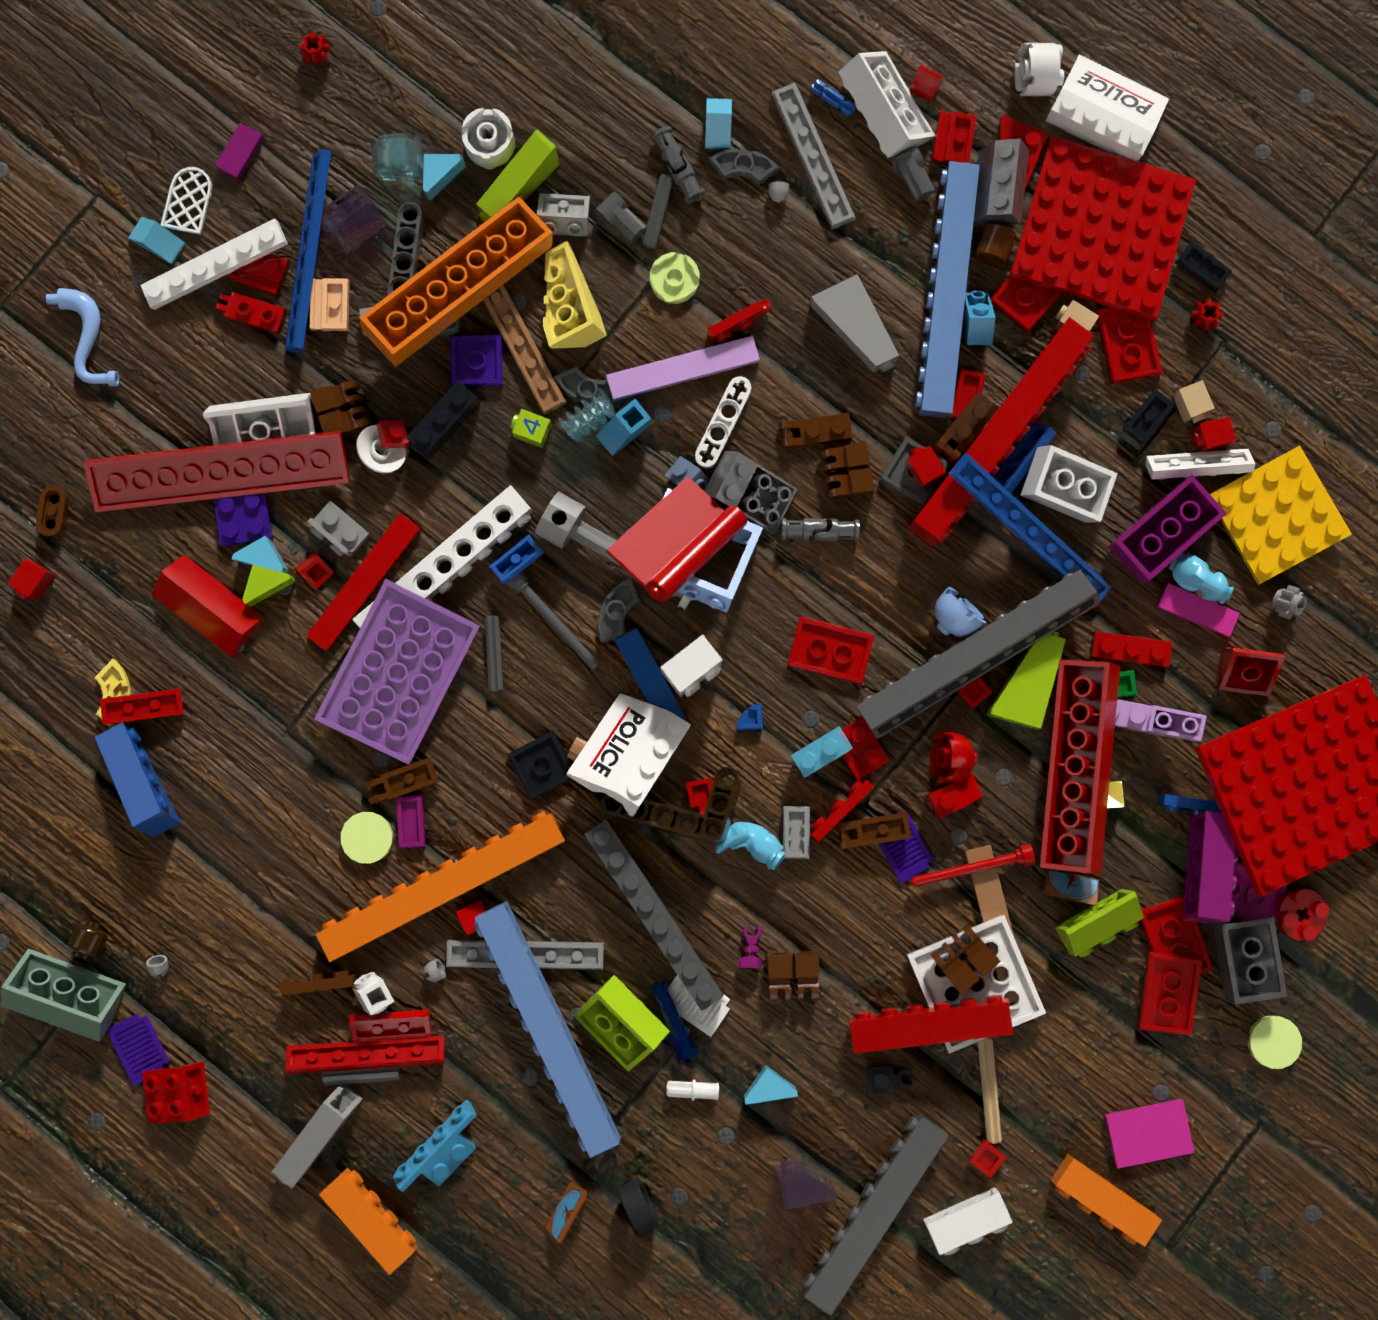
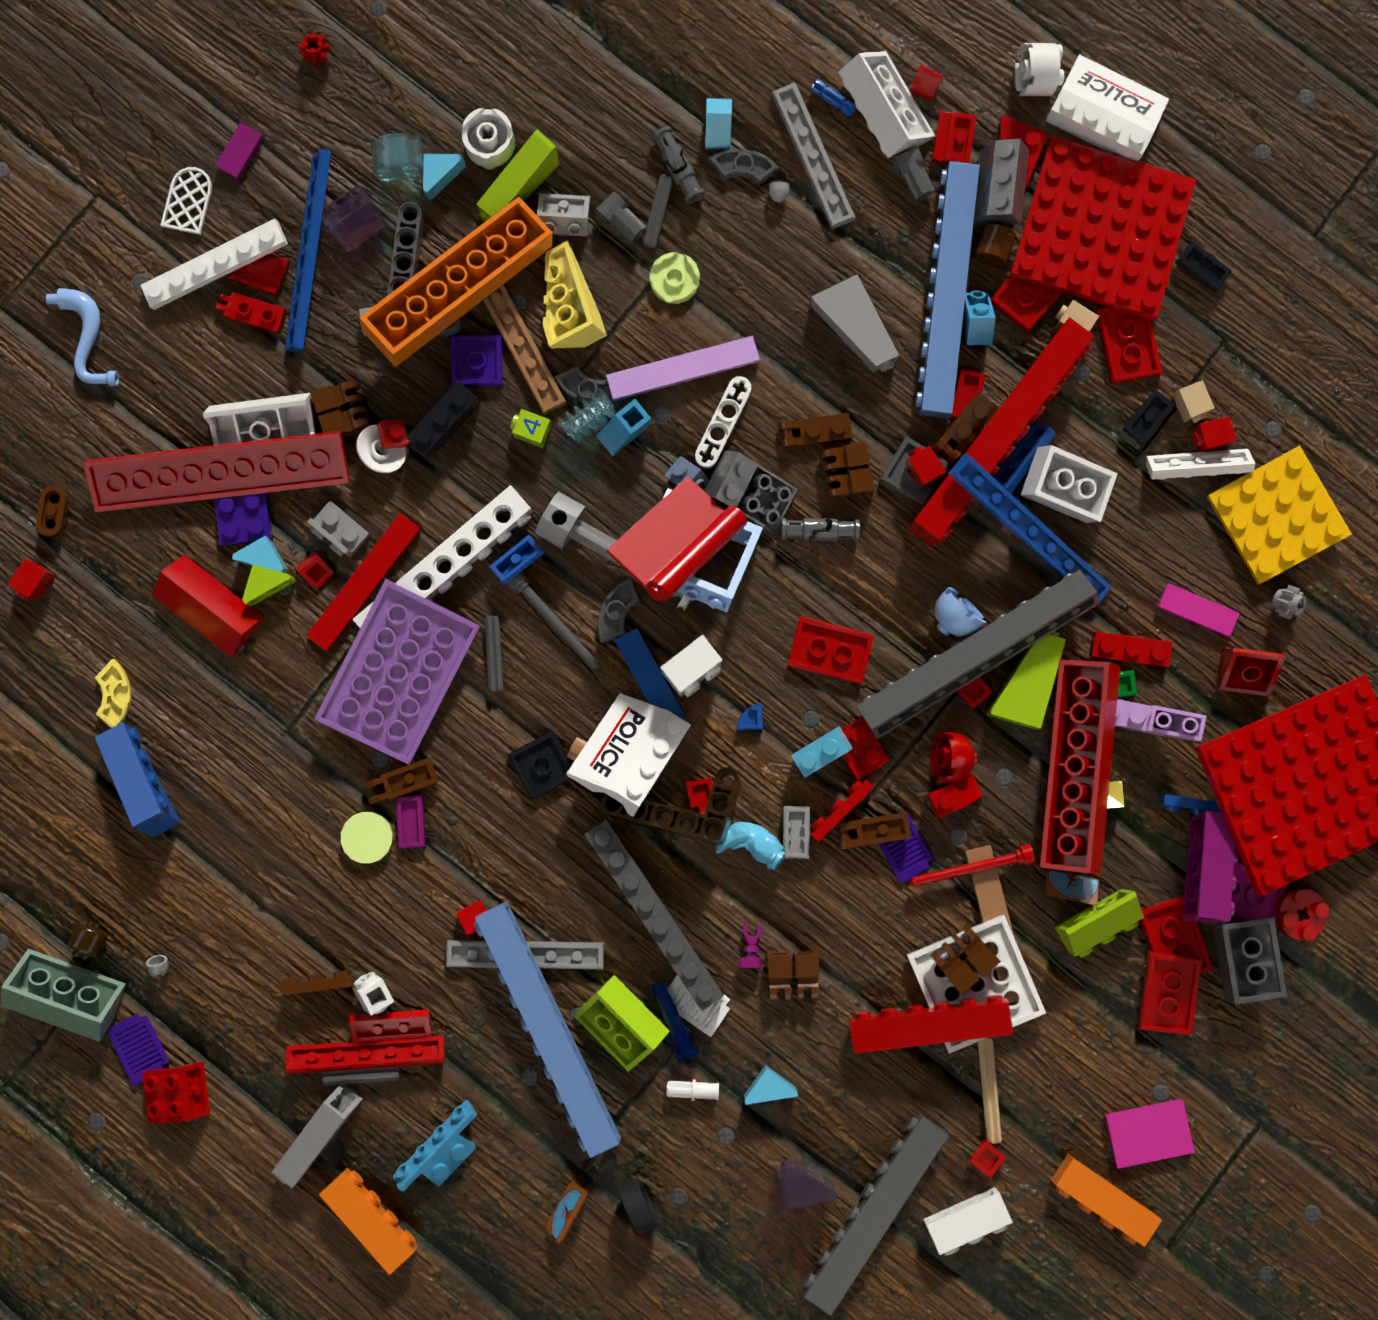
(141, 706): red plate -> none
(157, 240): medium azure slope -> none
(329, 305): light nougat plate -> none
(435, 970): light grey hinge -> none
(440, 887): orange brick -> none
(741, 320): red hinge -> none
(883, 1078): black plate -> none
(1167, 529): magenta brick -> none
(1195, 575): medium azure animal -> none
(1199, 318): red gear -> none
(1274, 1042): yellowish green tile -> none

